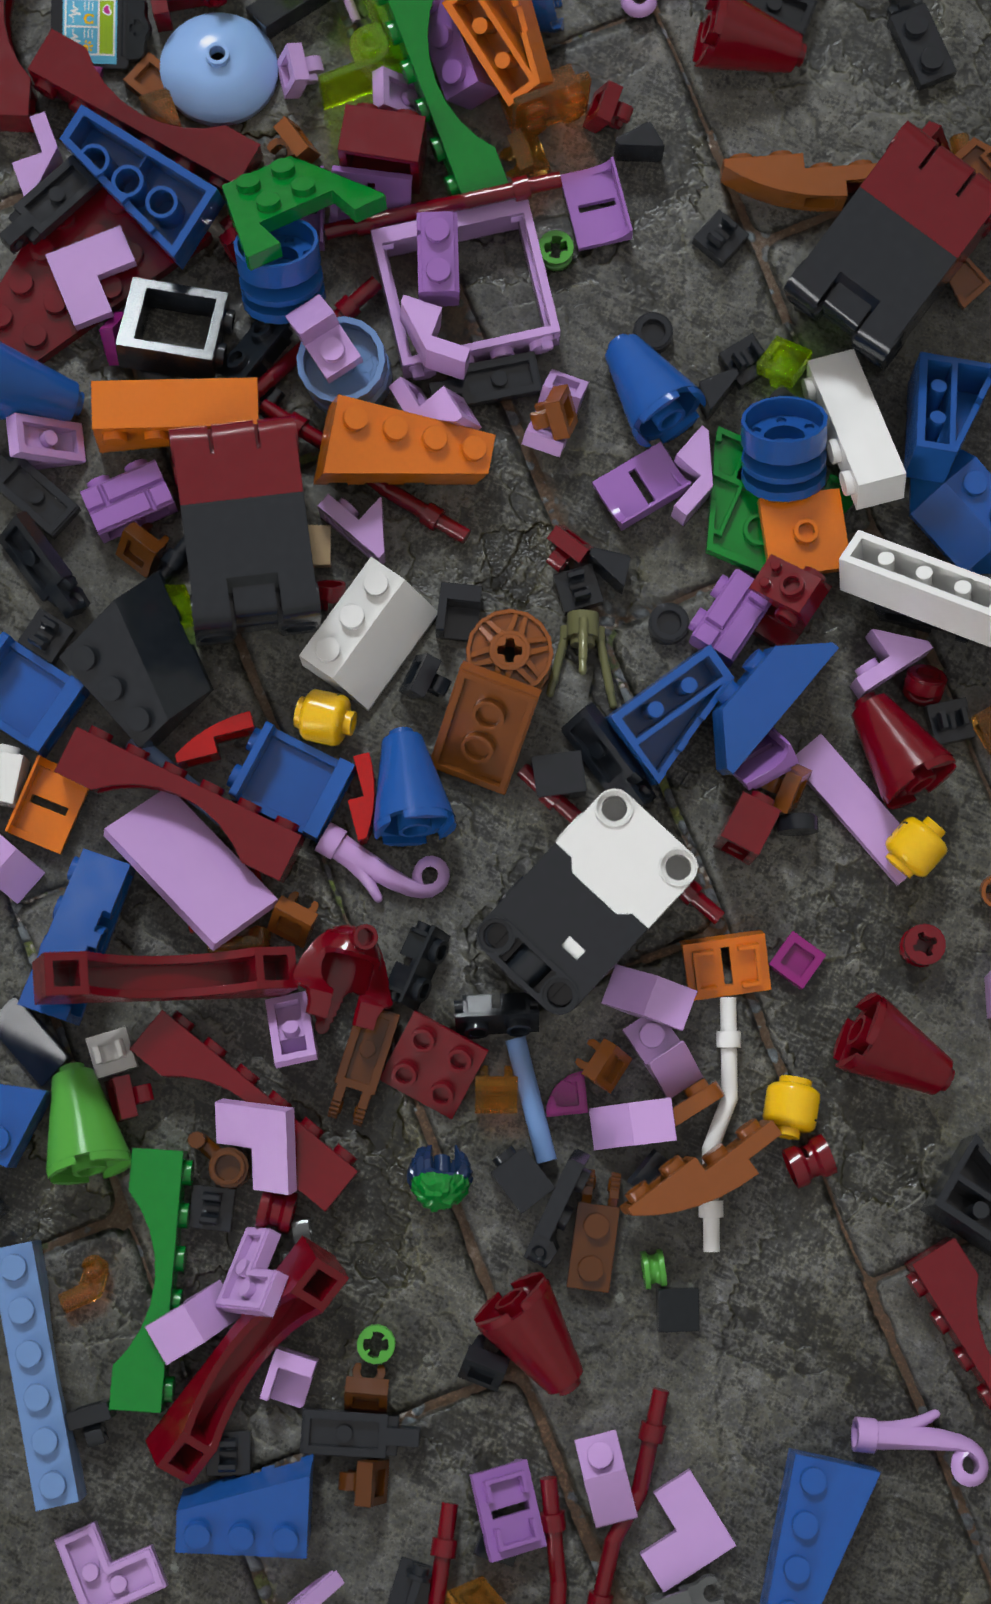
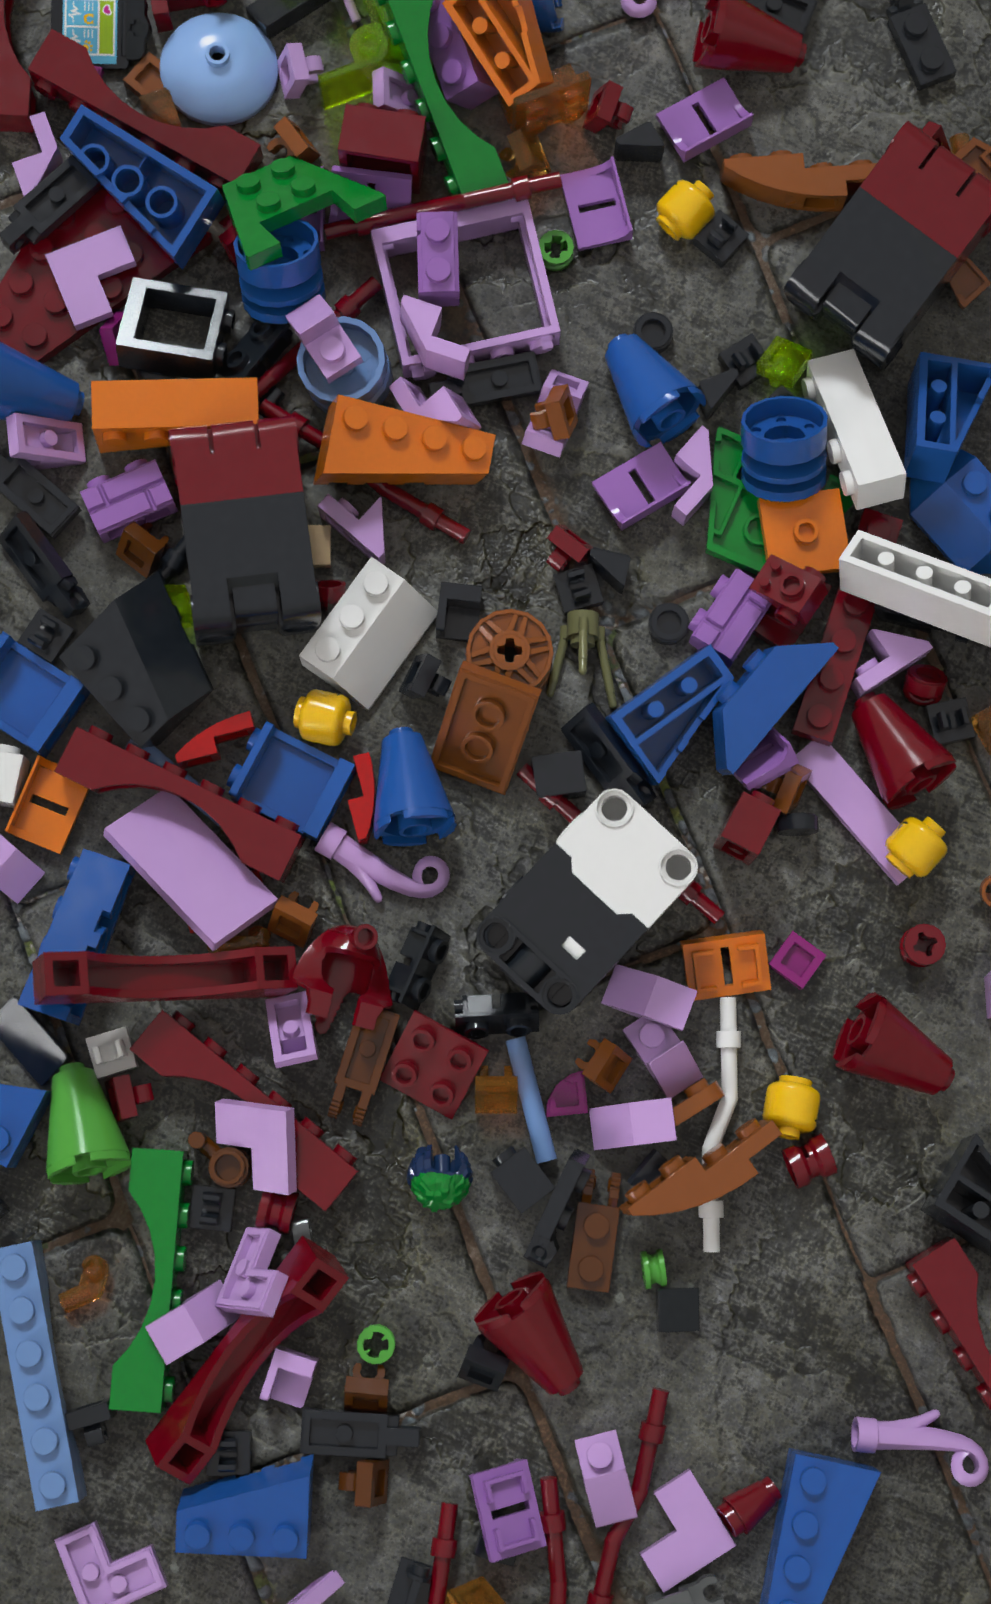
(685, 209): none -> yellow head
(719, 108): none -> medium lavender piece
(747, 1506): none -> dark red cone
(847, 629): none -> dark red plate

